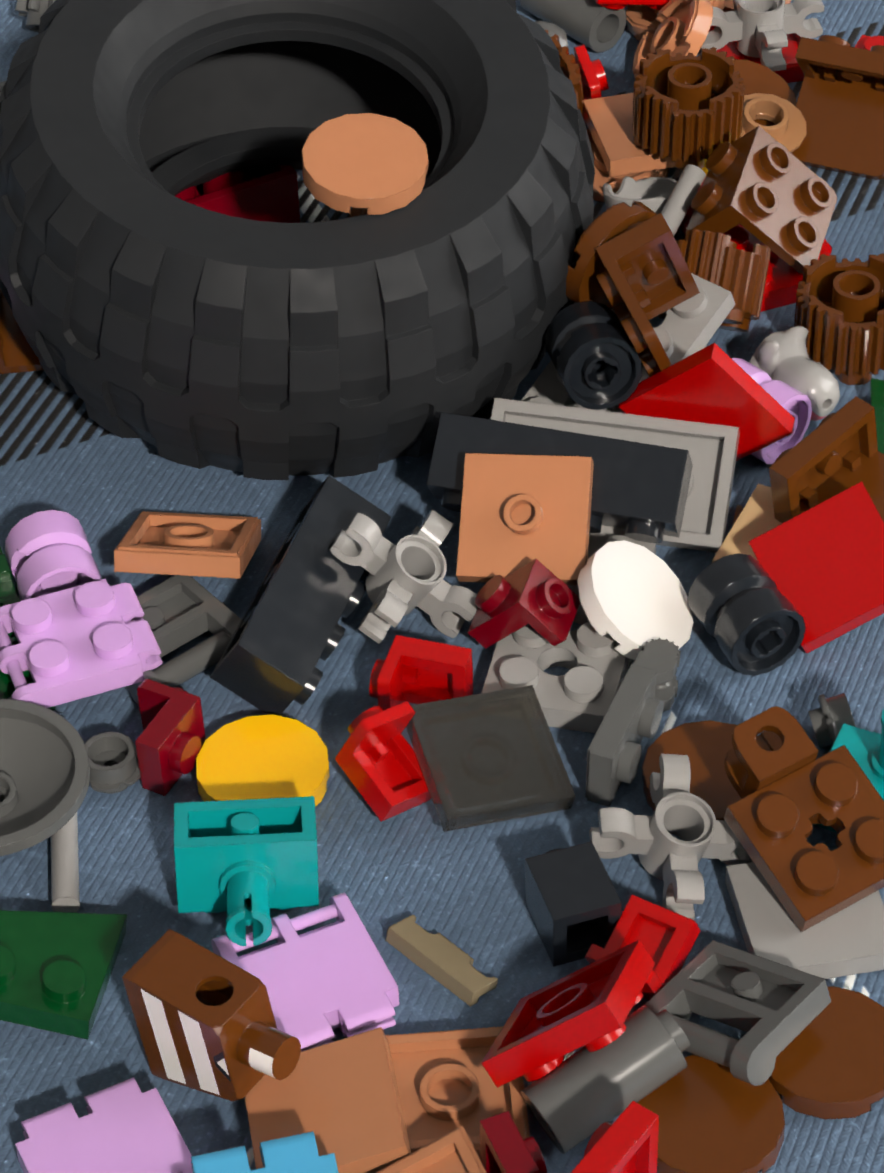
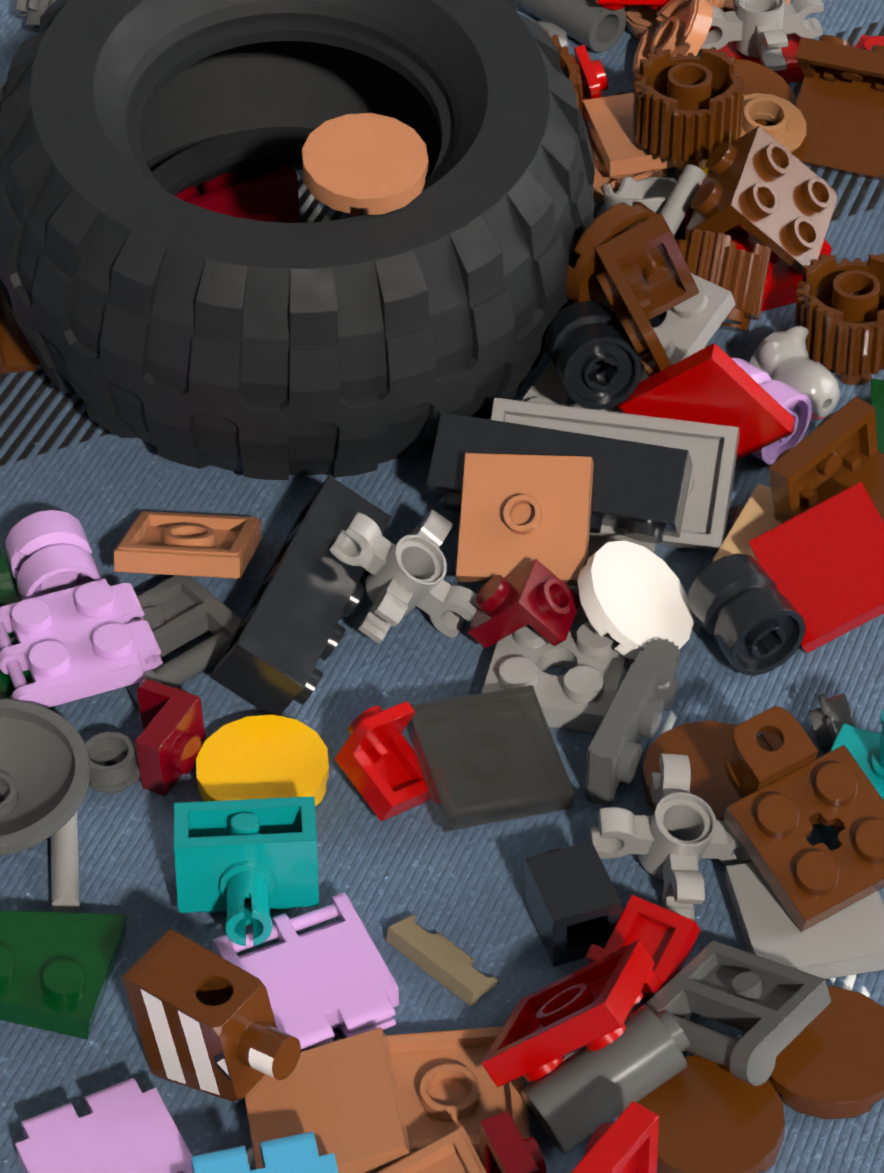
(421, 673): red bracket -> none

